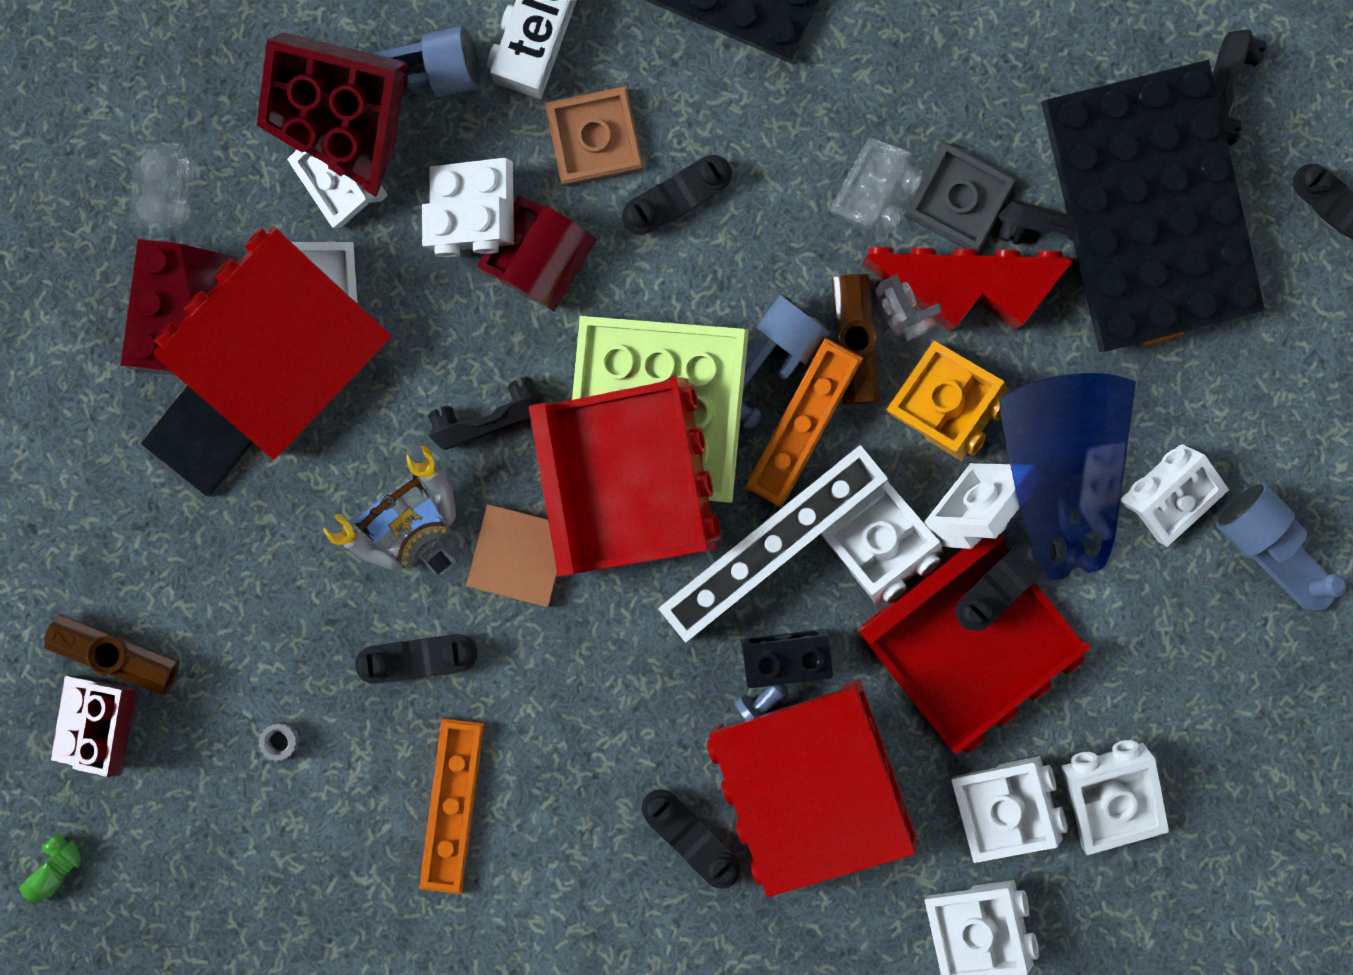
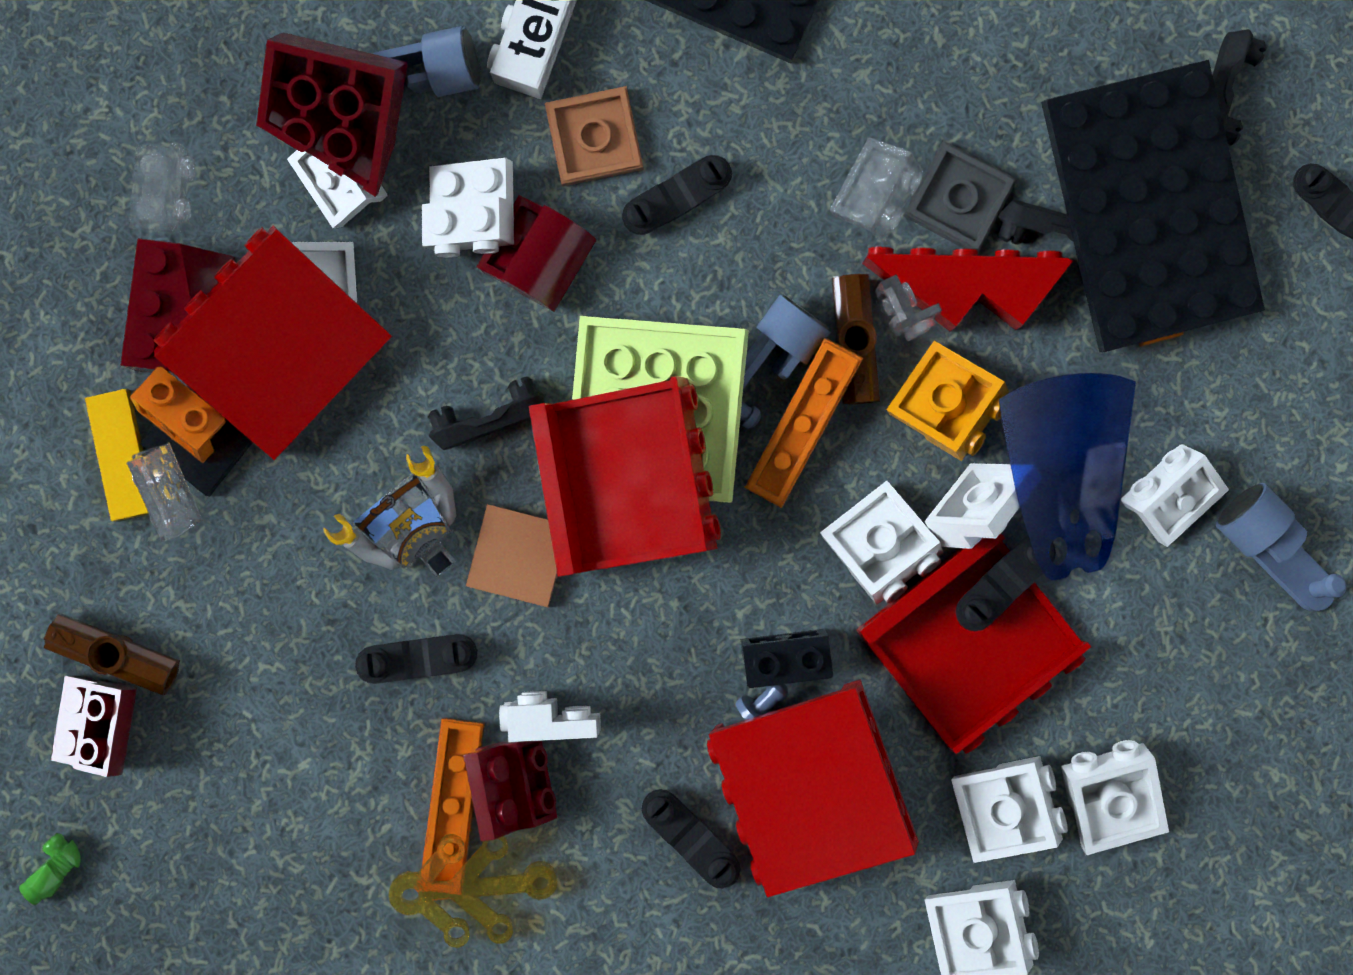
(116, 441): none -> yellow tile
(164, 491): none -> clear bracket
(178, 412): none -> orange bracket
(268, 749): light grey axle -> none
(466, 888): none -> clear yellow plant
(510, 787): none -> dark red brick
(537, 719): none -> white plate
(772, 543): white brick -> none

